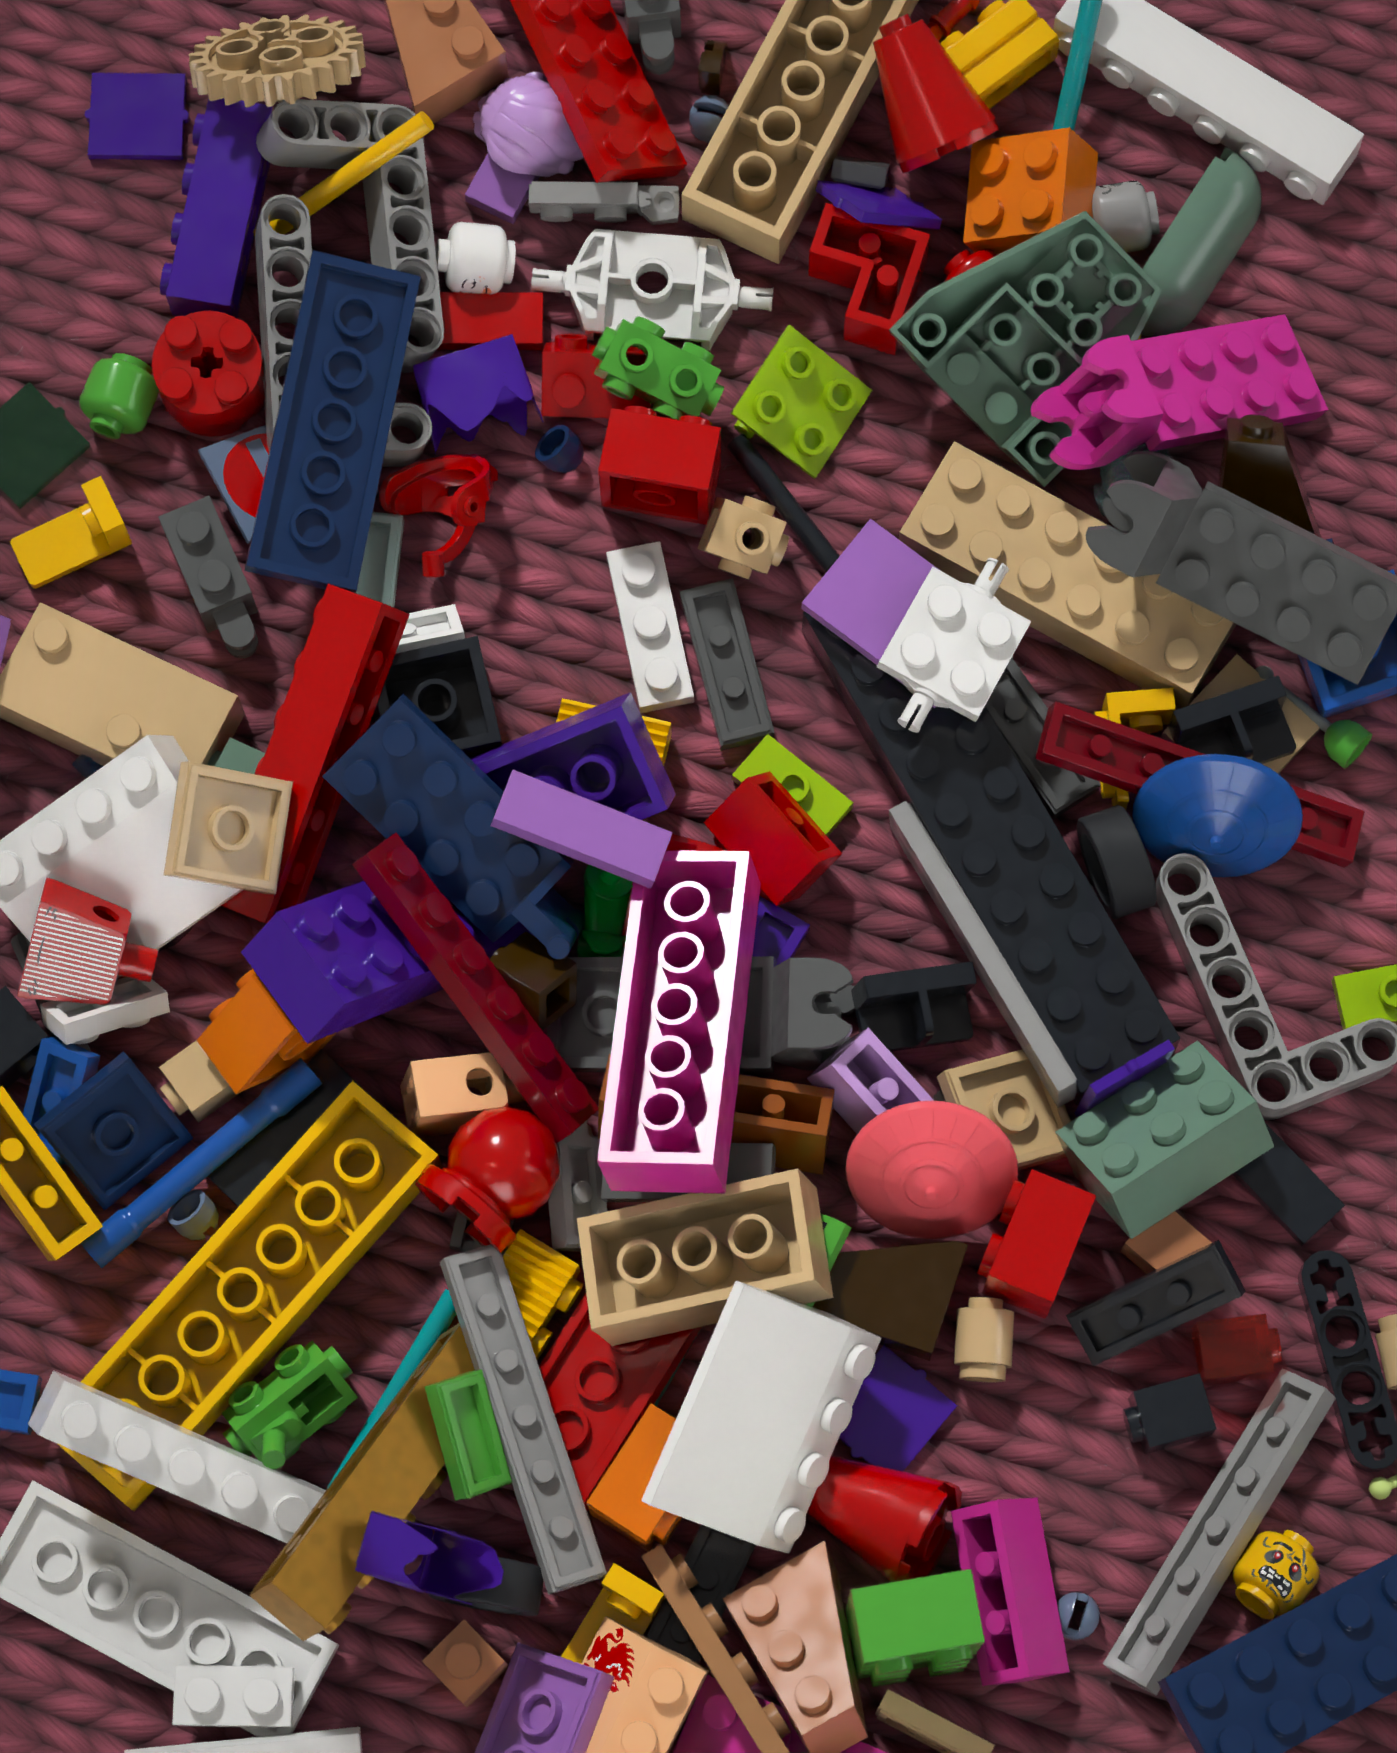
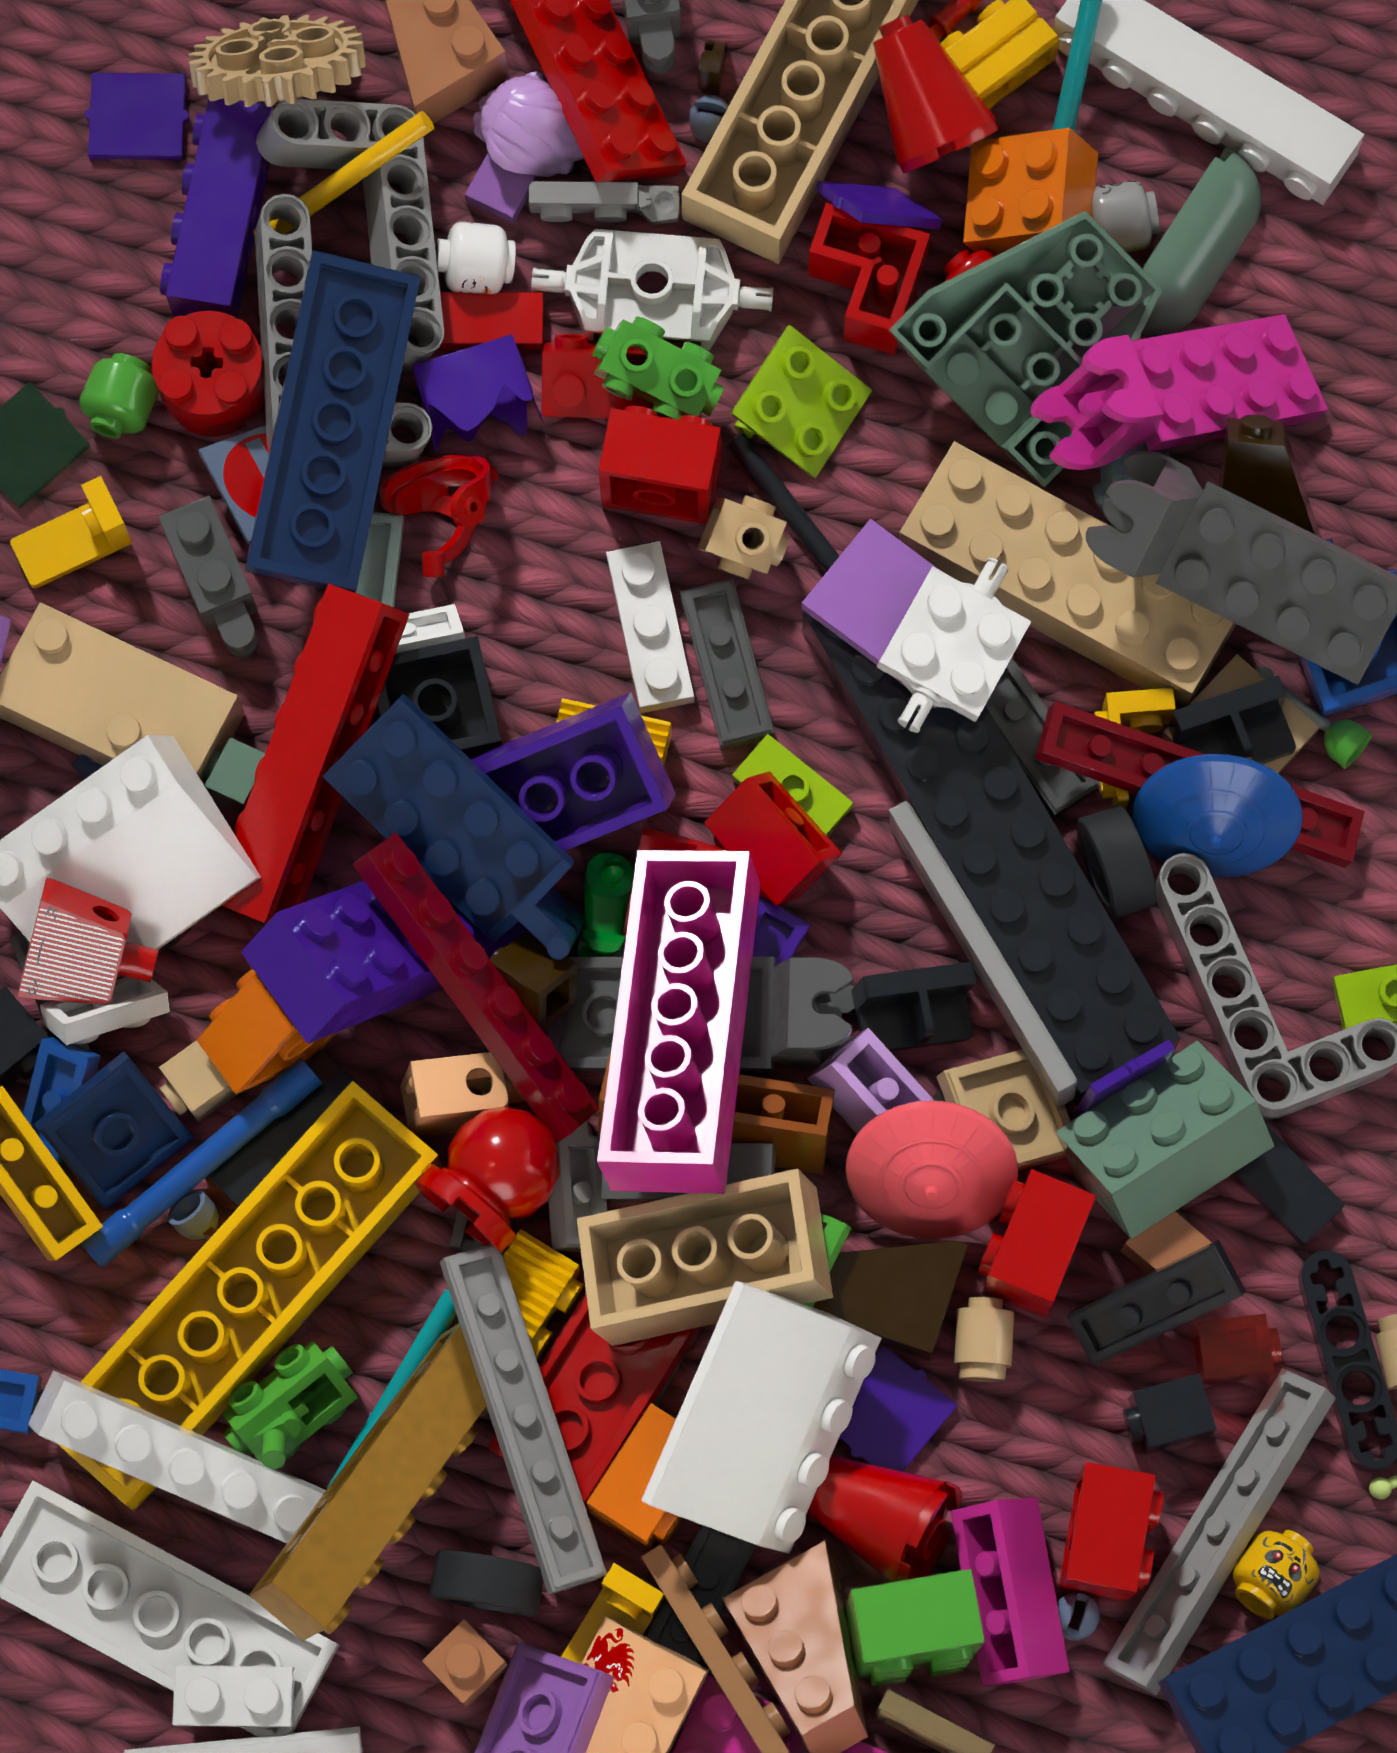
(228, 828): tan tile -> none
(452, 1565): dark purple piece -> none
(468, 1434): bright green tile -> none
(560, 449): dark blue hinge -> none
(581, 829): medium lavender tile -> none
(860, 172): dark grey tile -> none
(1109, 1531): none -> red brick

